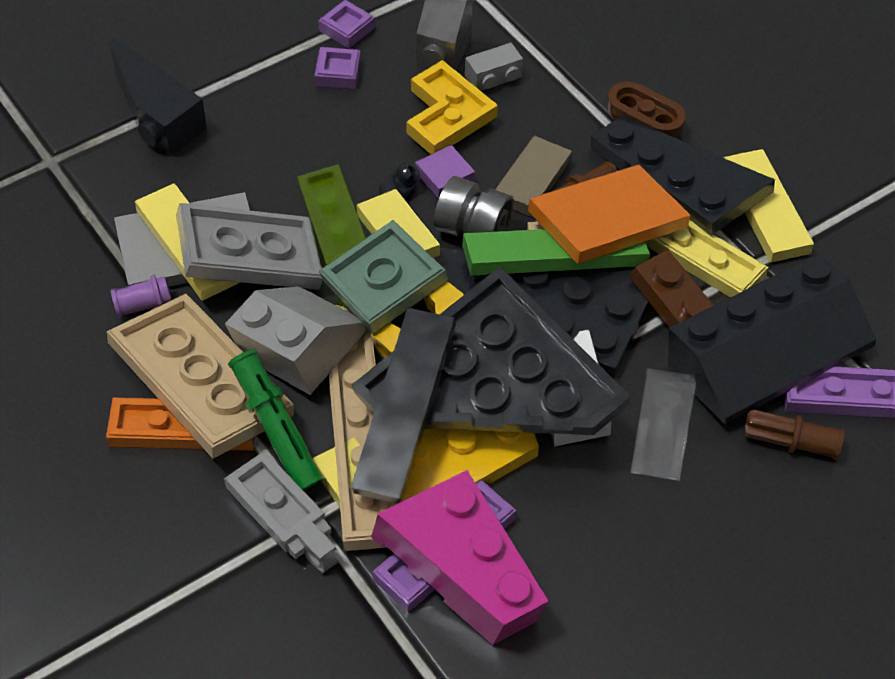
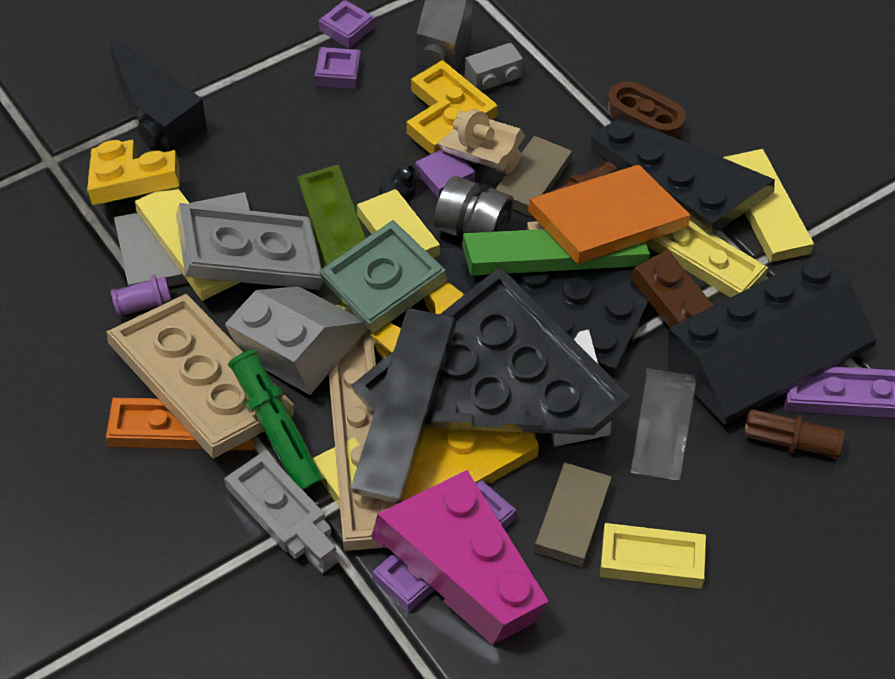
(120, 174): none -> yellow plate
(484, 141): none -> tan hips
(573, 514): none -> dark tan tile
(653, 556): none -> light yellow tile

